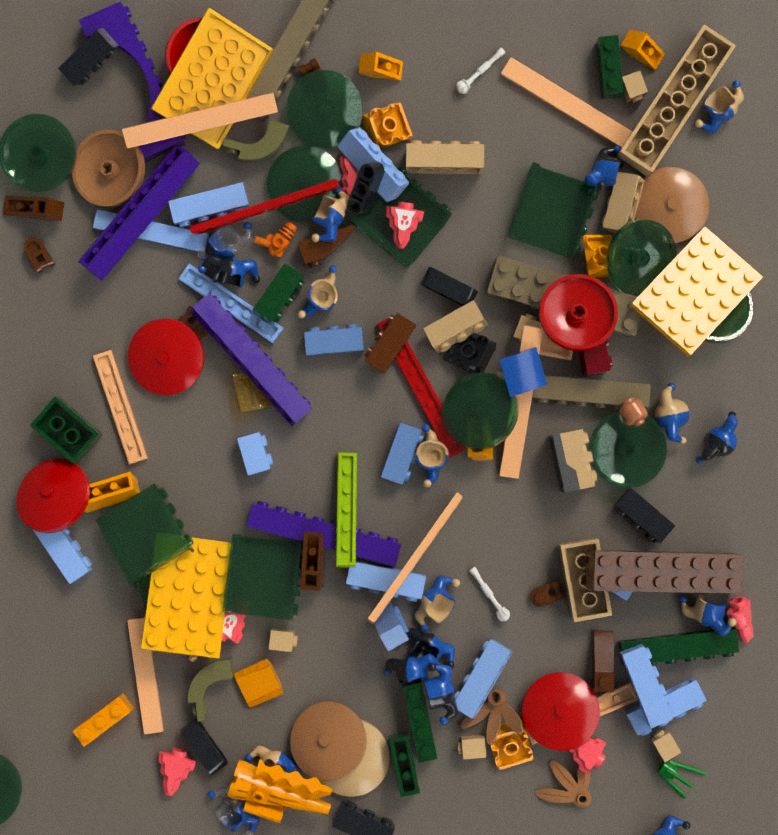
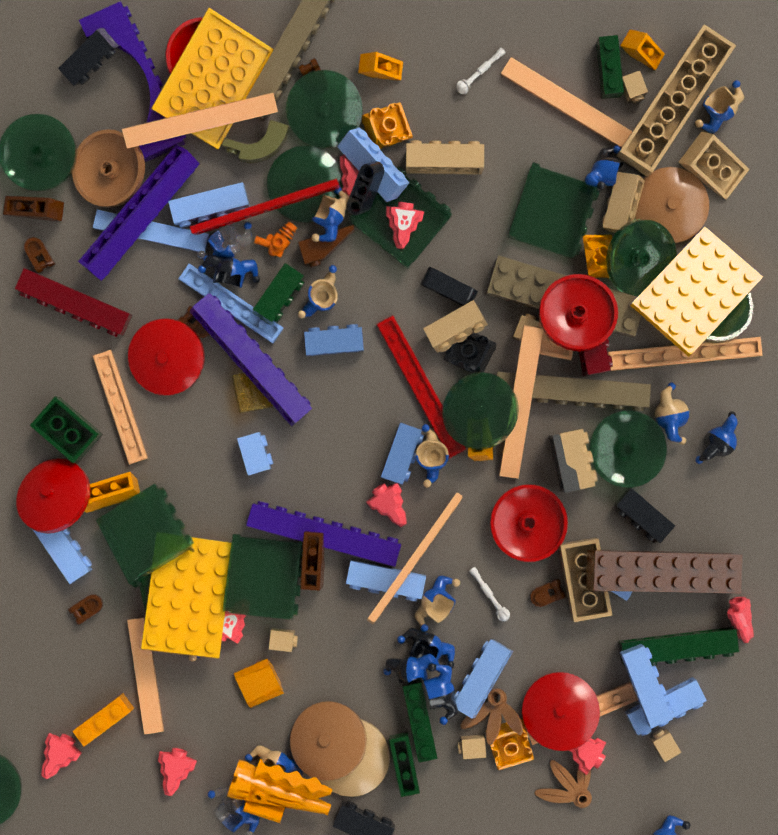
(58, 754): none -> coral rock
(74, 302): none -> dark red brick
(92, 604): none -> reddish brown plate
(204, 746): black beam -> none
(214, 671): olive arch -> none
(346, 510): lime tile -> none
(389, 342): reddish brown brick -> none
(389, 503): none -> coral rock
(392, 627): medium blue brick -> none
(523, 372): blue slope -> none
(528, 523): none -> red dish
(603, 661): reddish brown slope -> none
(633, 412): nougat head -> none
(668, 770): green plant -> none
(673, 355): none -> light nougat tile
(707, 614): piece -> none
(714, 164): none -> tan slope

